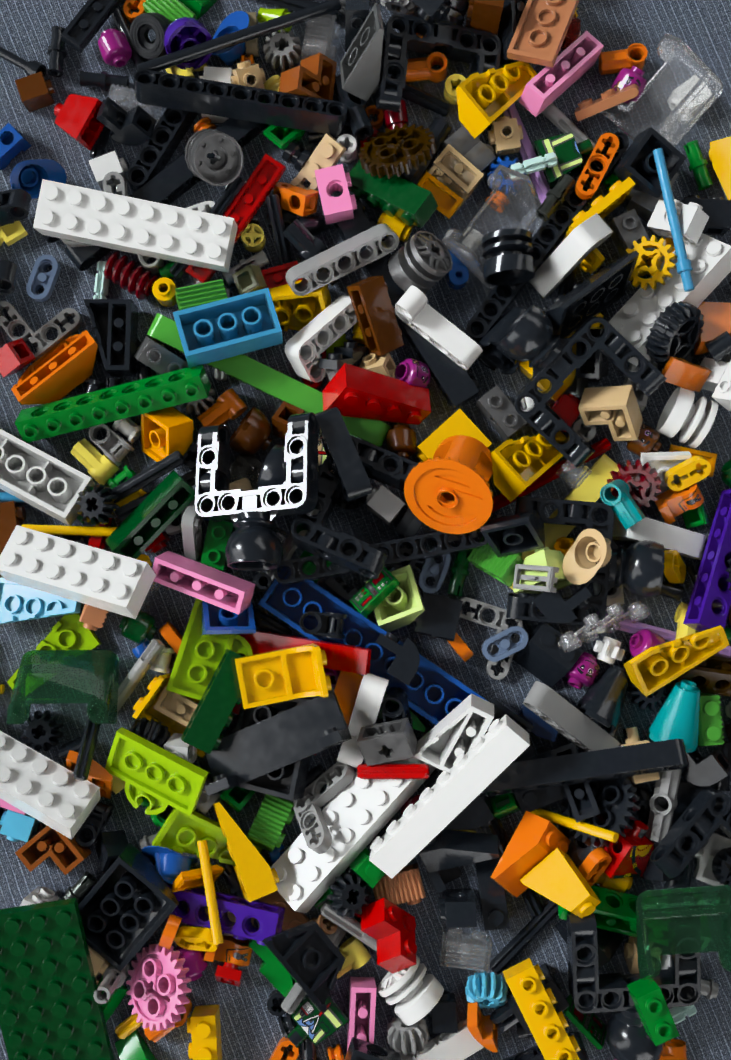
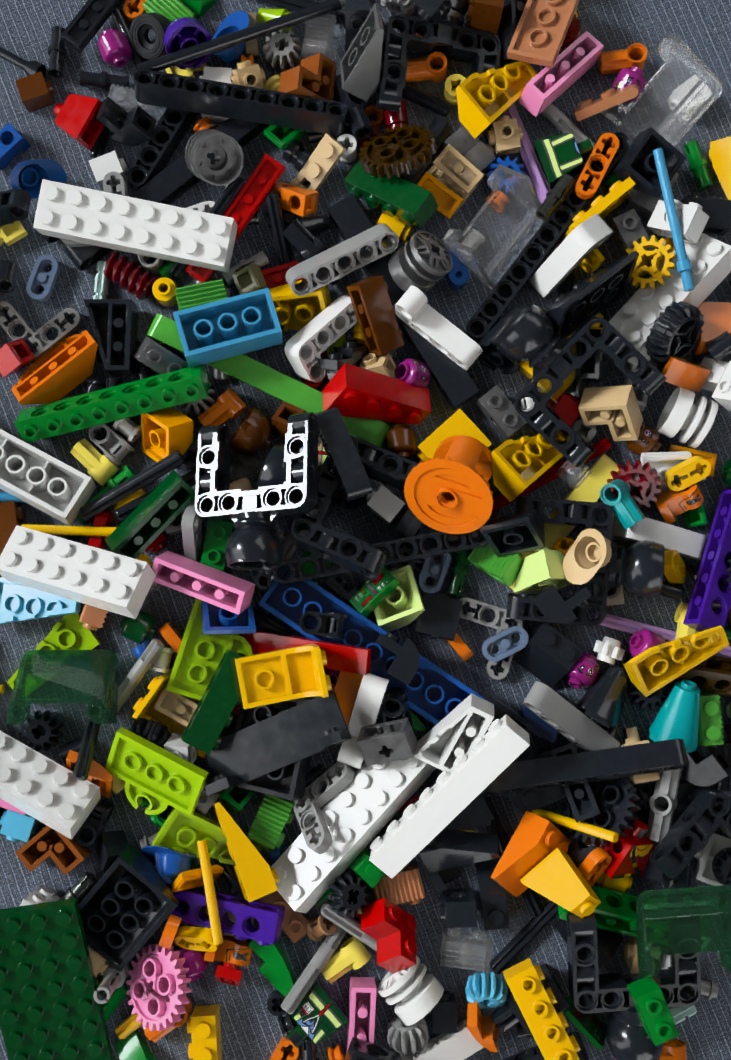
(97, 504): black gear -> none
(250, 234): light yellow wheel -> none
(308, 959): black wing -> none
(332, 180): bright pink brick -> none
(393, 771): red axle -> none
(504, 805): green slope -> none
(508, 257): black wheel -> none
(536, 164): light aqua axle -> none
(550, 579): light grey tile -> none
(609, 624): clear plant -> none

